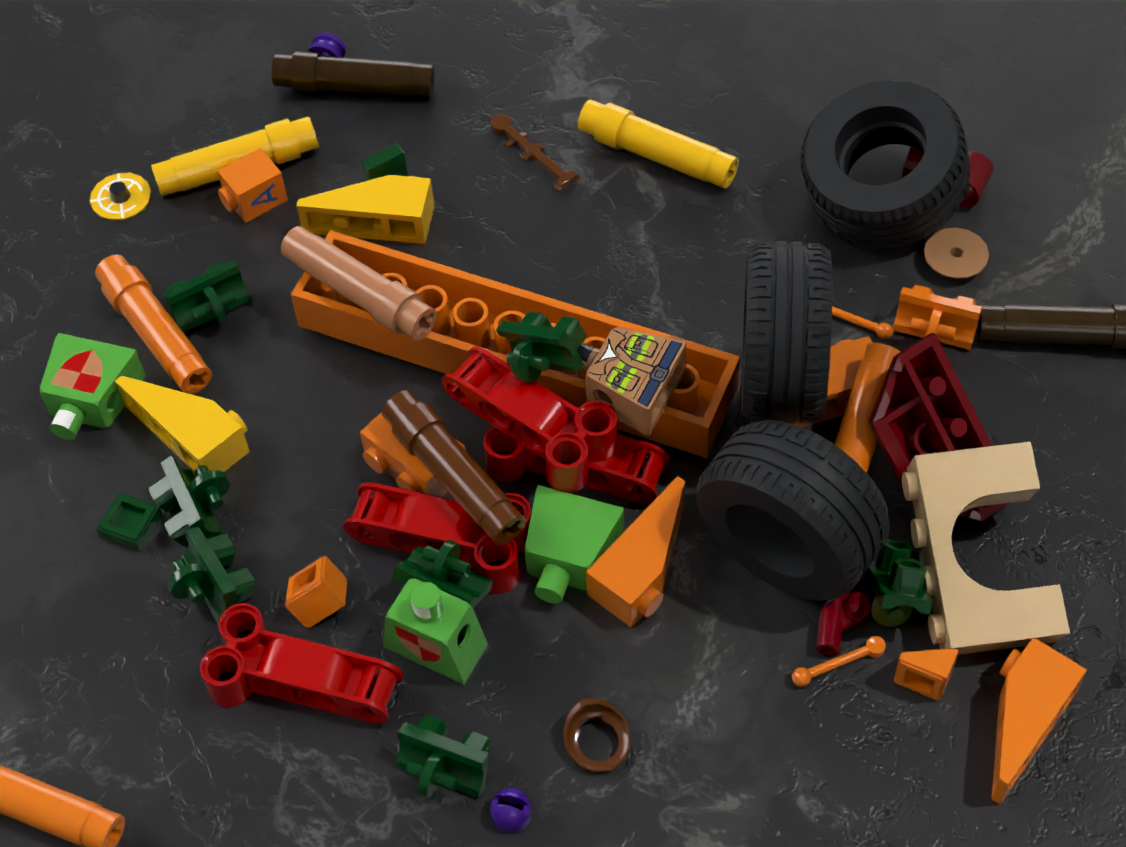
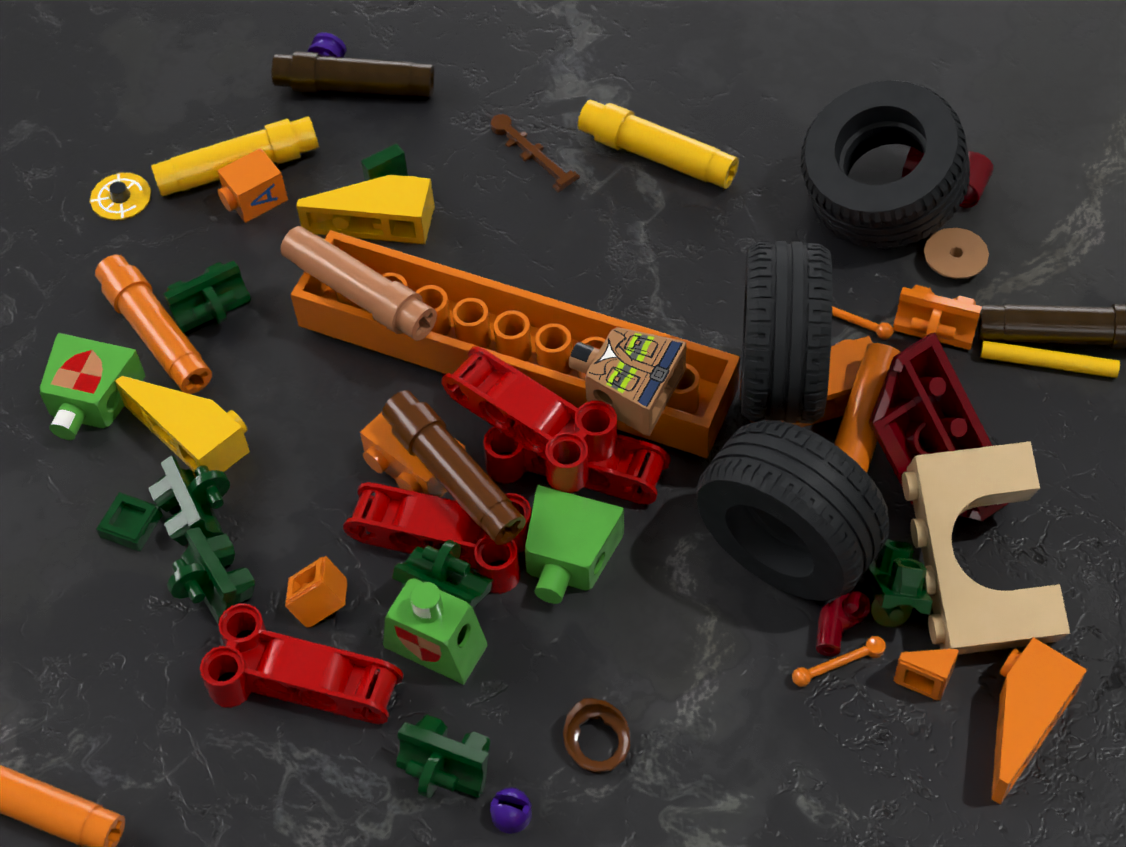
(541, 347): dark green hips -> none
(635, 567): orange slope -> none
(1050, 359): none -> yellow bar

